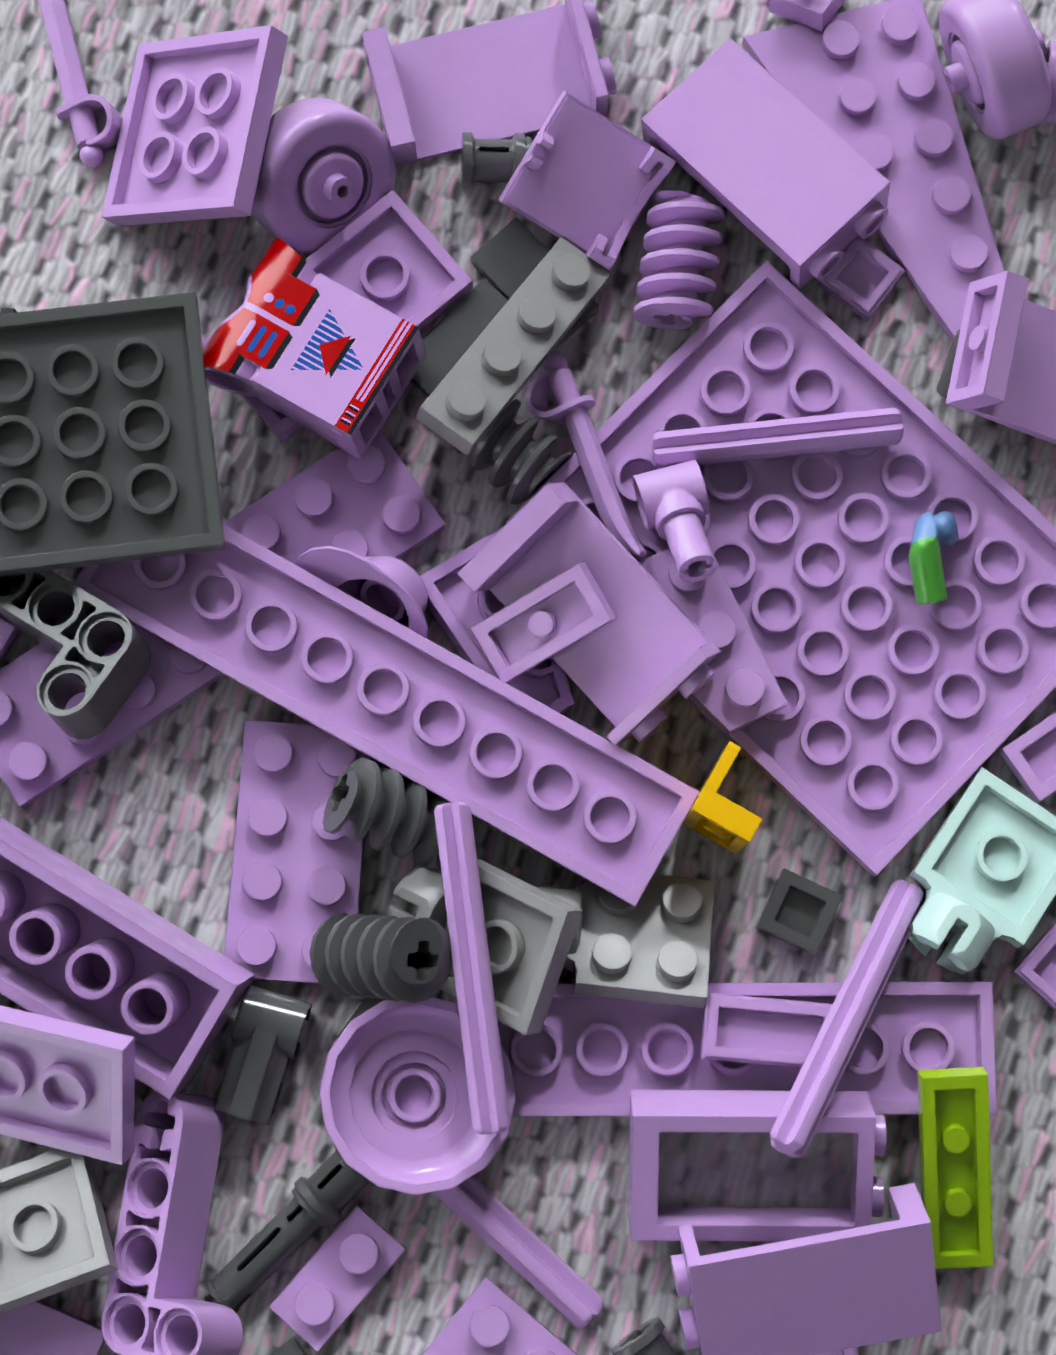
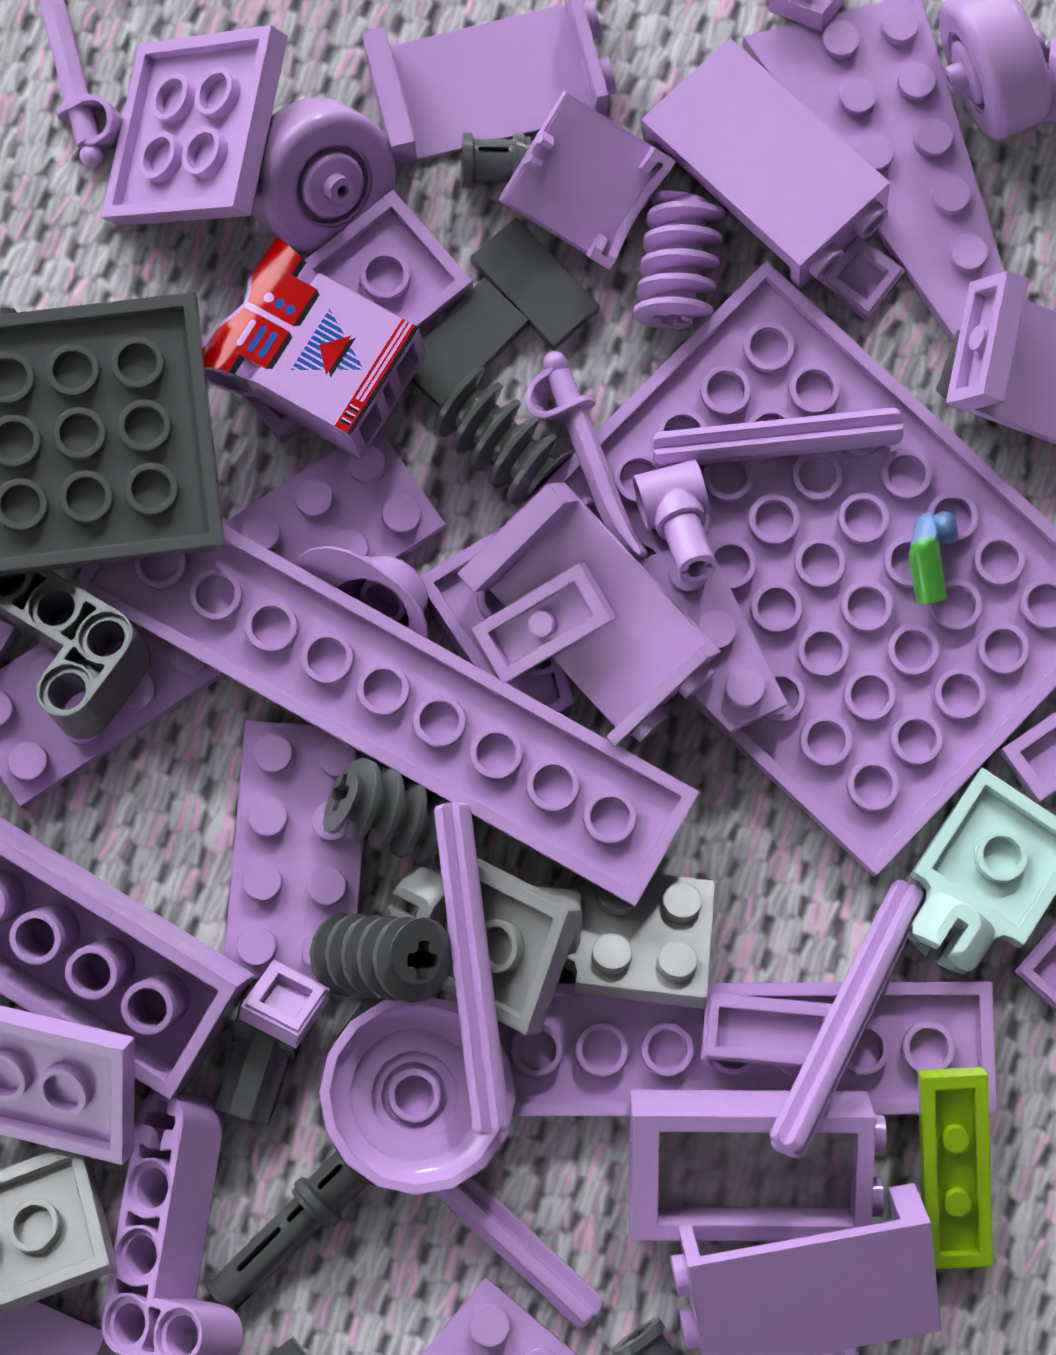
(284, 1003): none -> lavender tile
(337, 1278): lavender plate -> none
(513, 346): light grey plate -> none
(718, 816): yellow panel -> none
(799, 912): dark grey plate -> none

